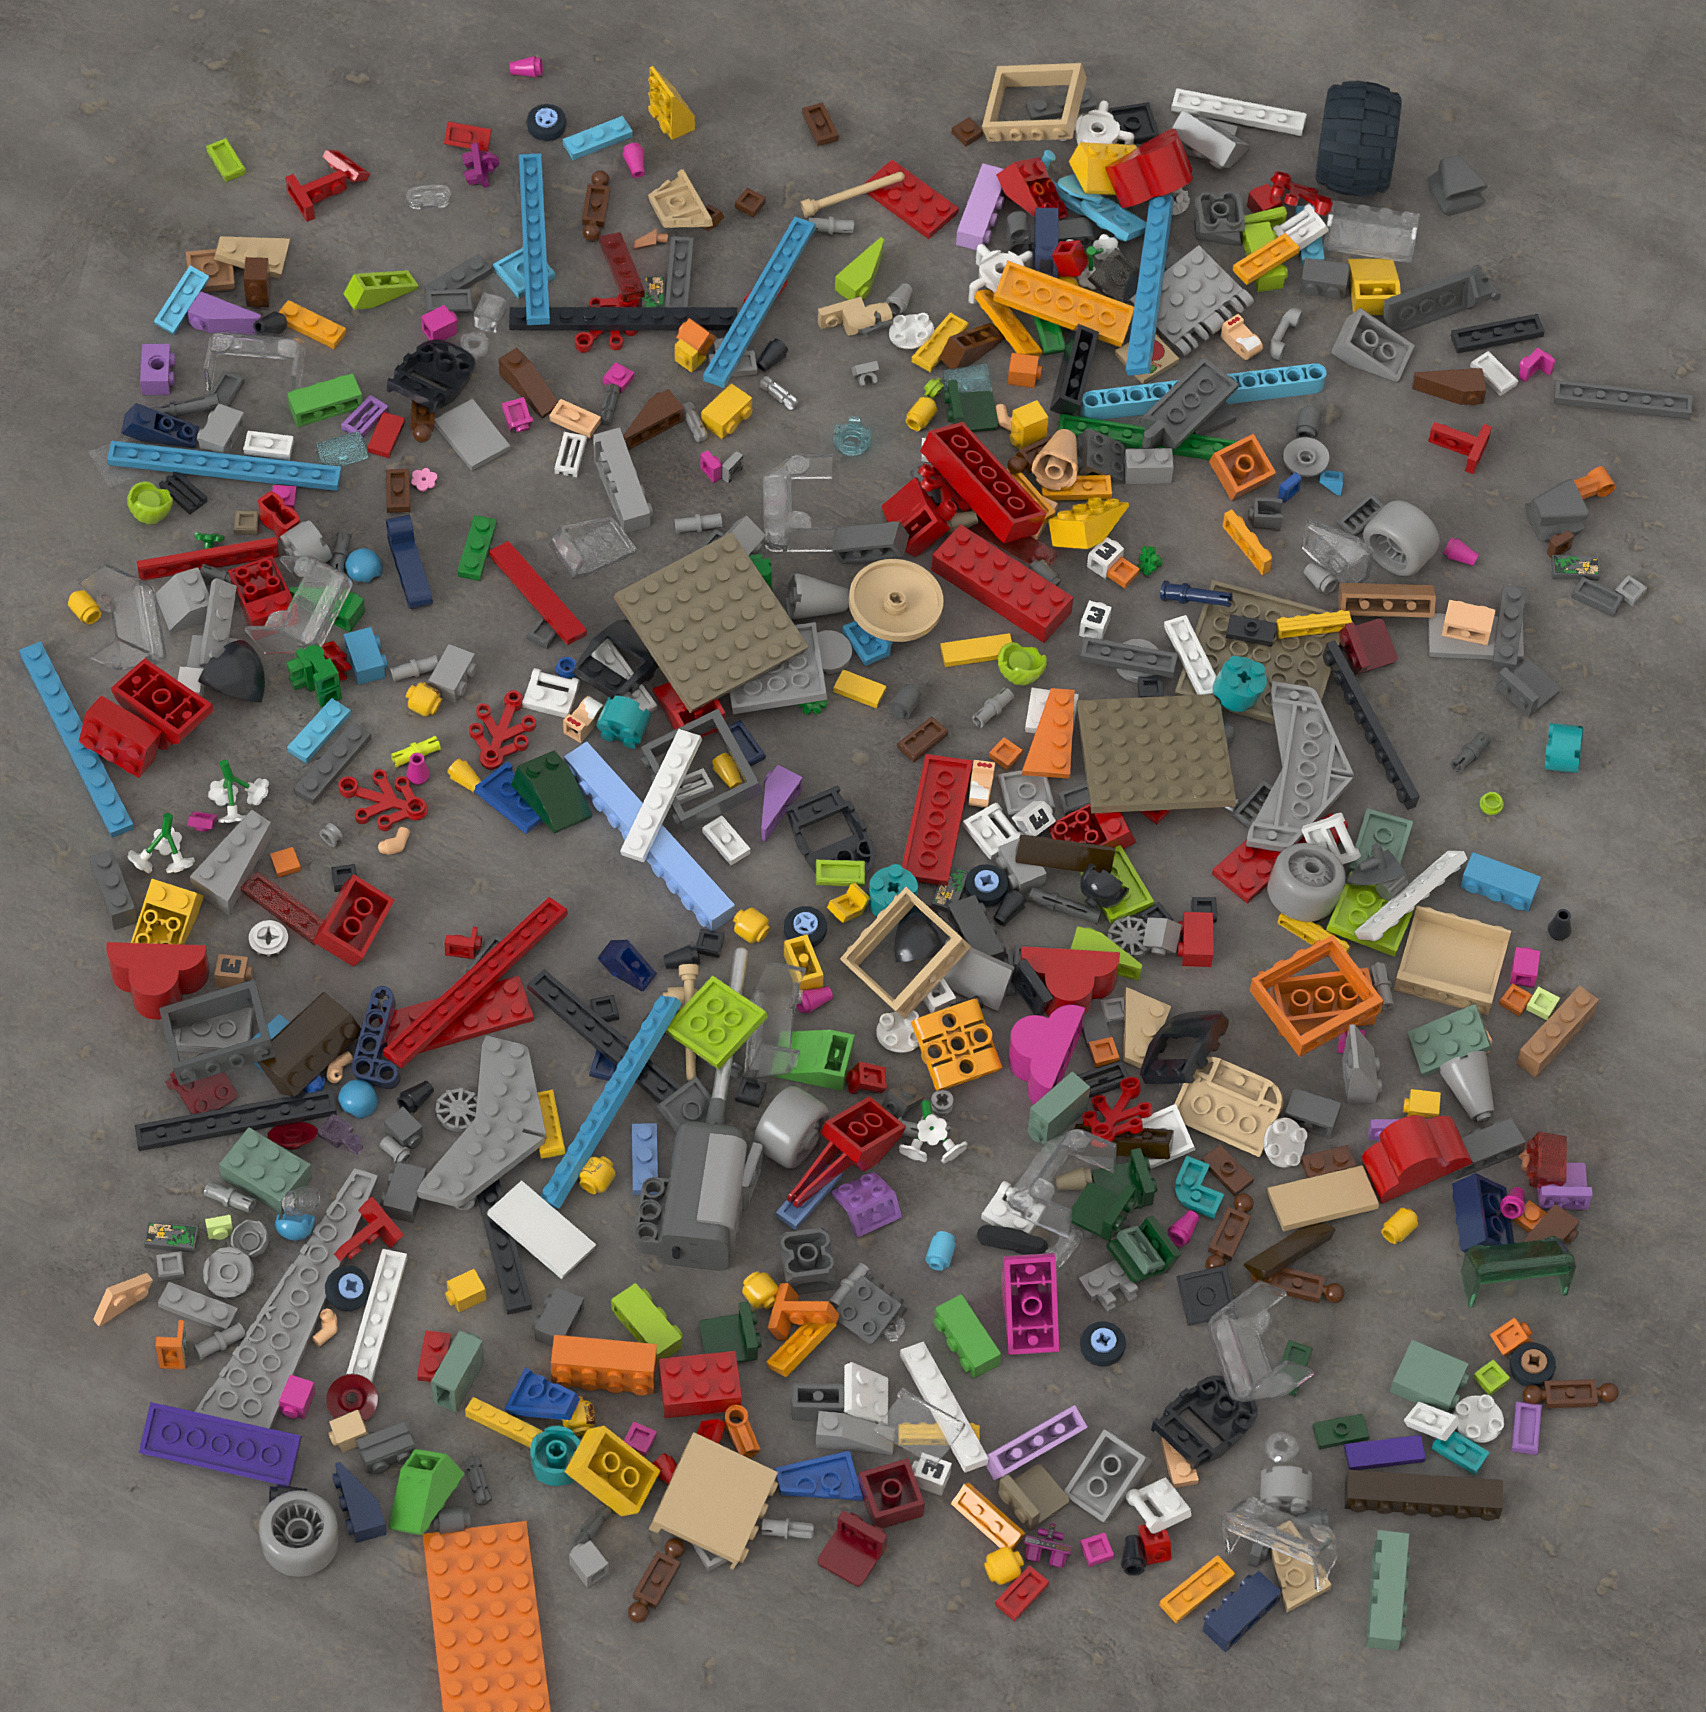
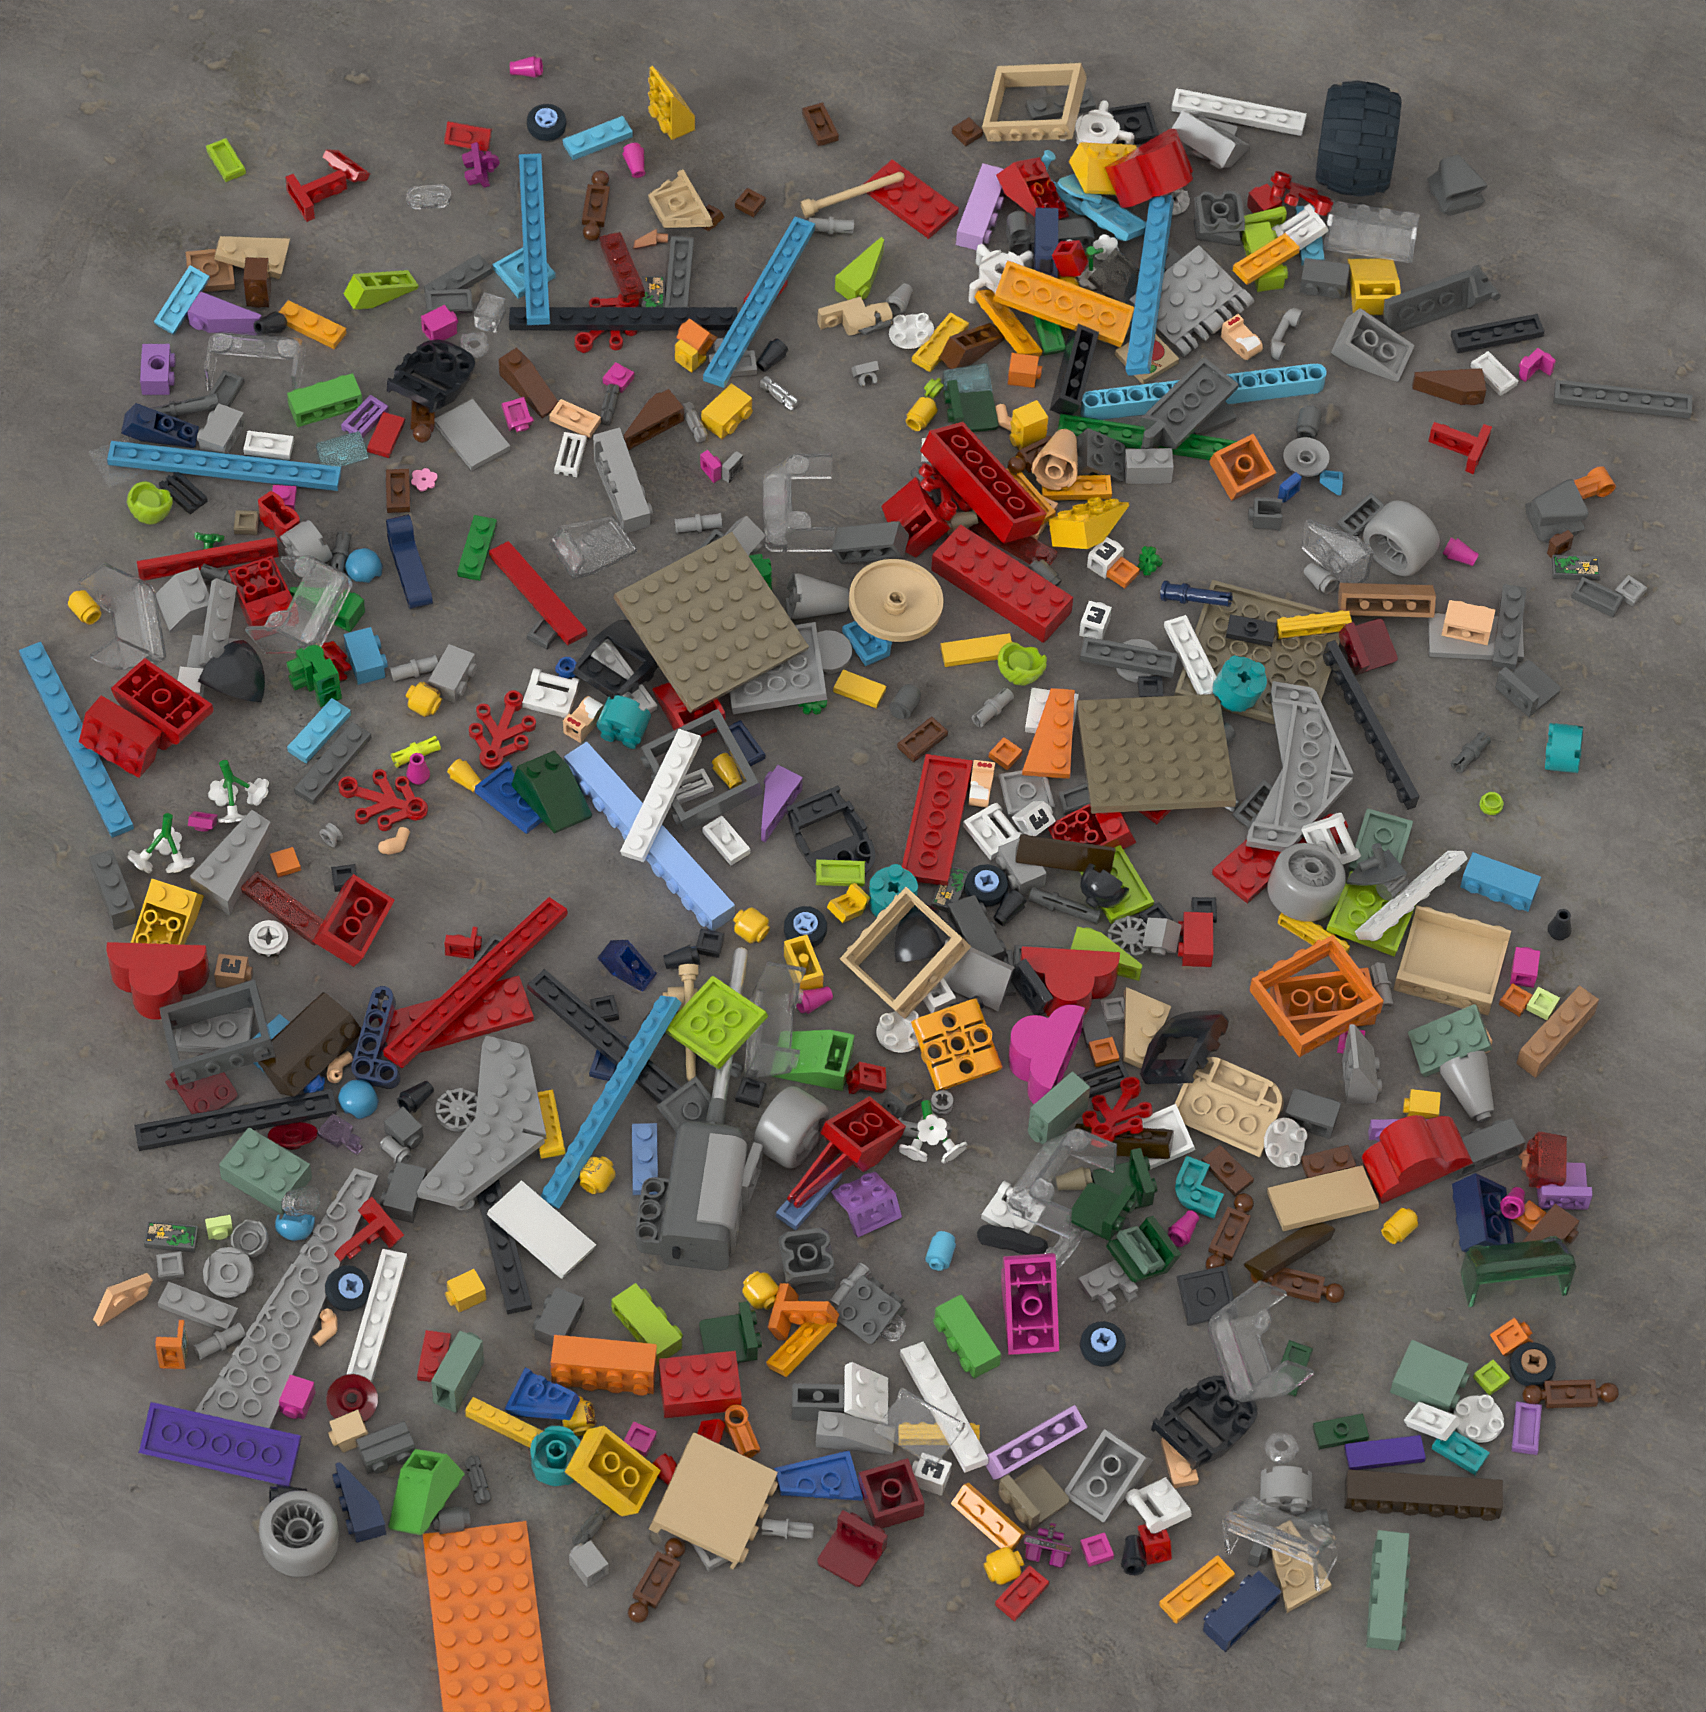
(229, 1197): light grey pin -> none
(852, 428): clear light blue piece -> none
(1247, 542): light orange plate -> none

